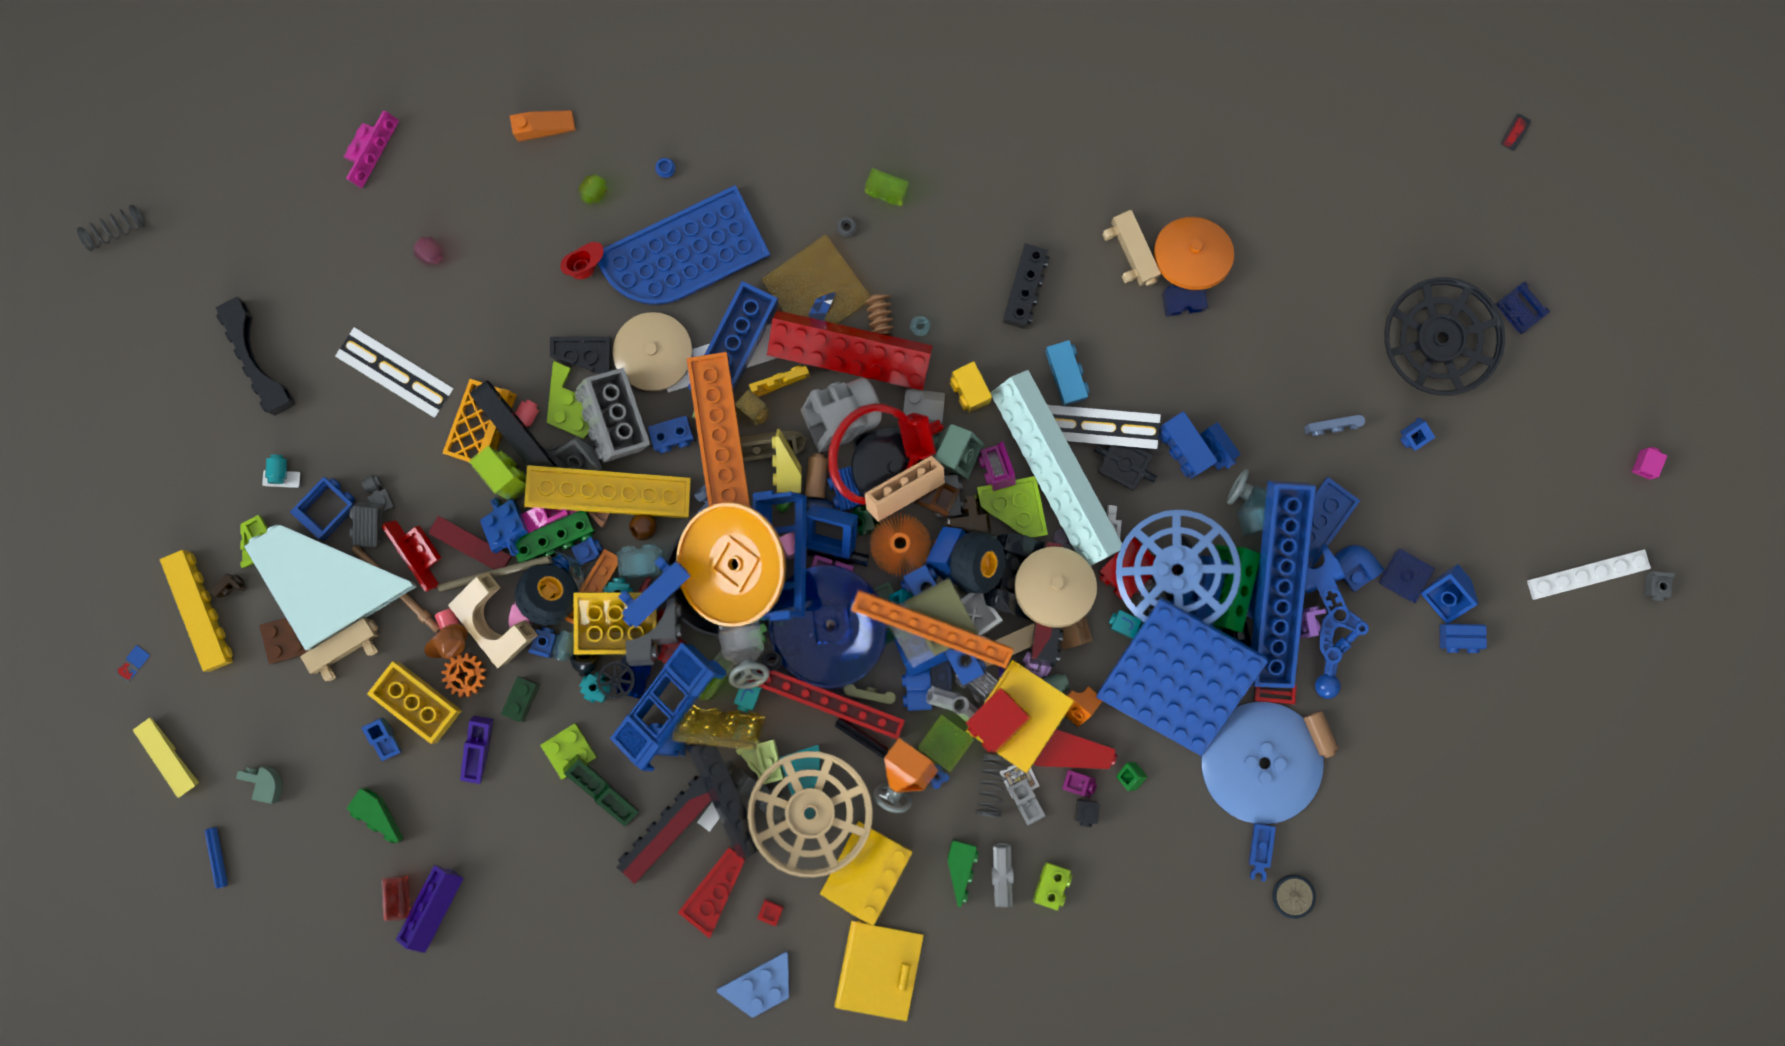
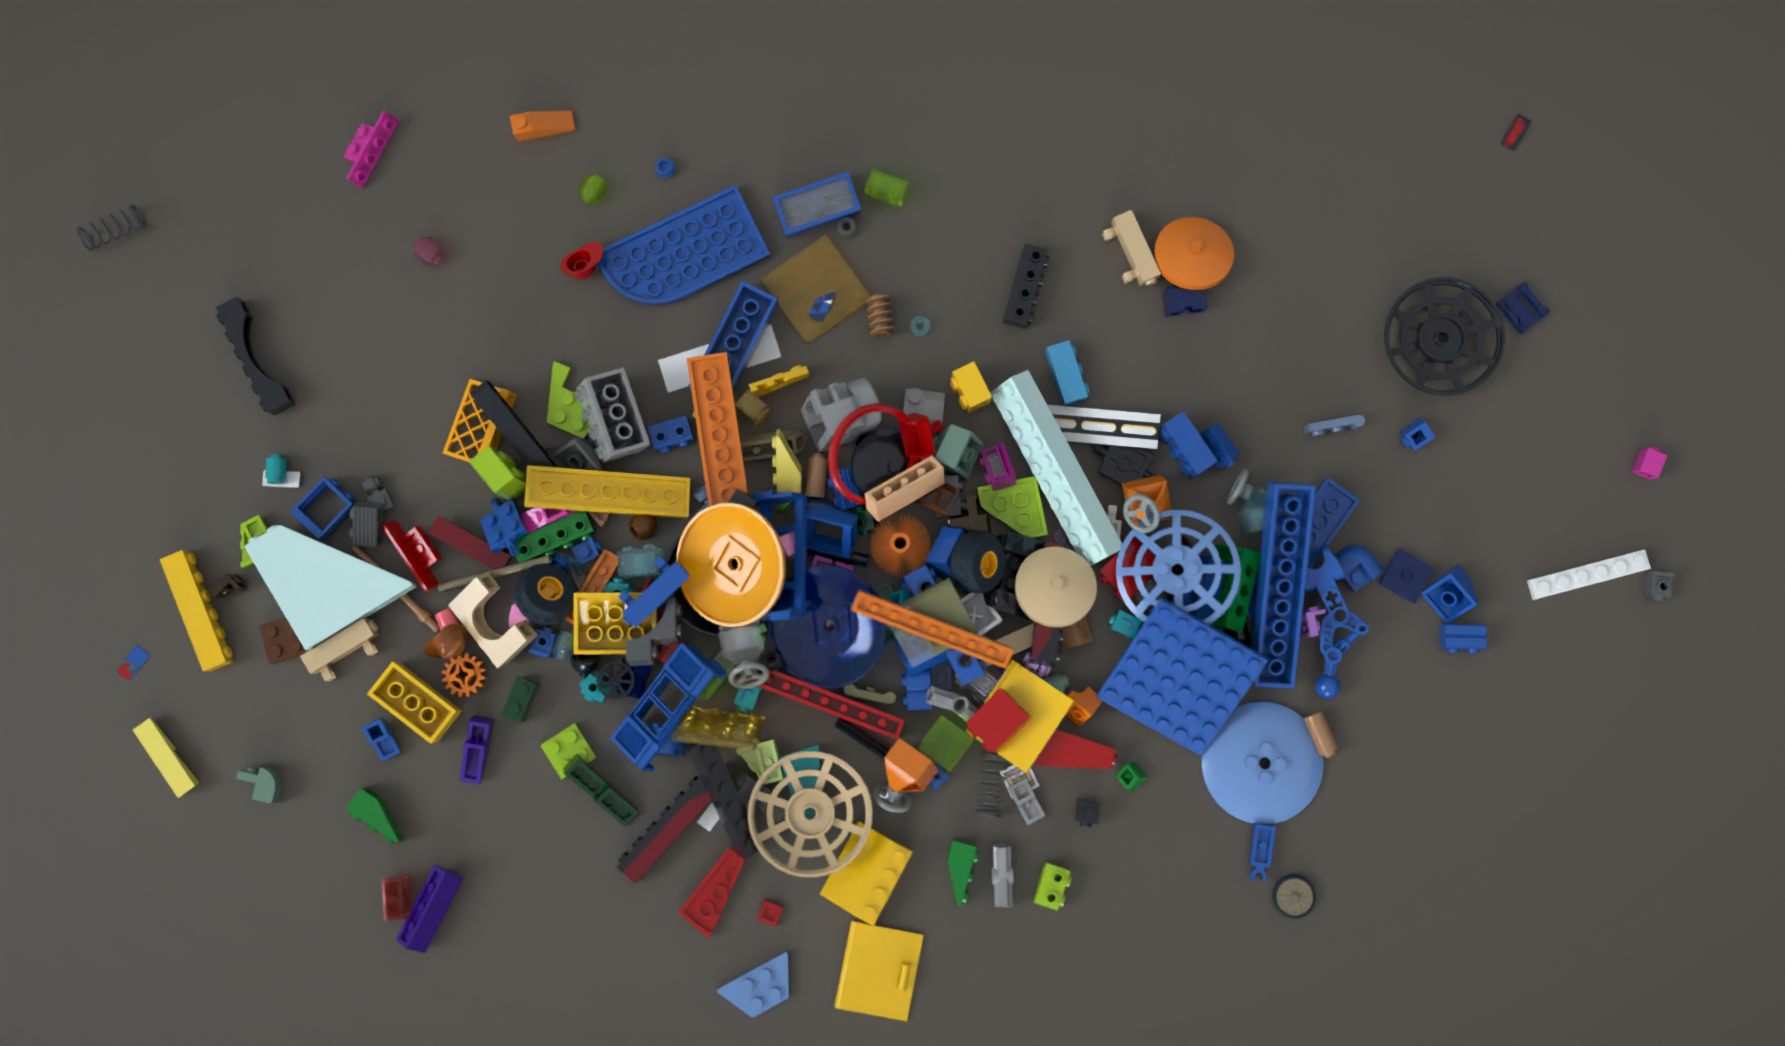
(216, 857): blue axle -> none
(394, 372): sticker -> none
(527, 412): coral brick -> none
(583, 352): black wing -> none
(653, 351): tan dish -> none
(746, 499): none -> black brick
(817, 204): none -> clear brick
(849, 350): red brick -> none
(1079, 784): magenta bracket -> none
(1145, 499): none -> piece
(1257, 691): red tile -> none

